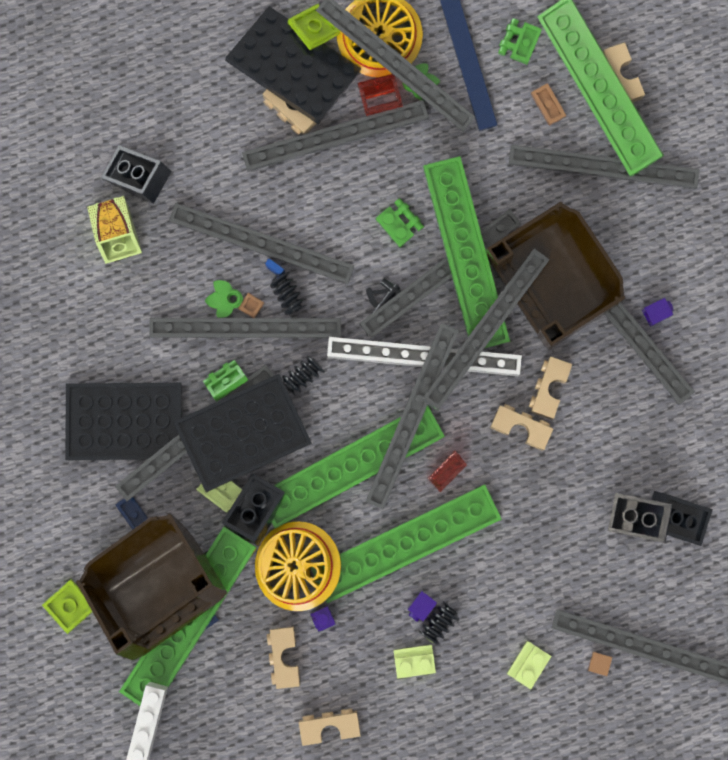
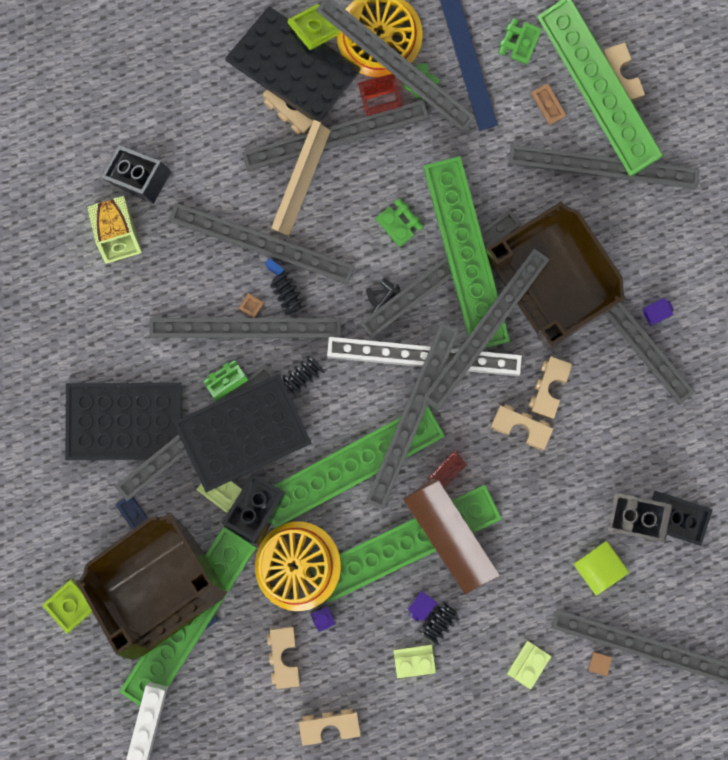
(221, 299): bright green plate -> none
(301, 178): none -> tan arch
(450, 536): none -> arch
(601, 568): none -> lime slope

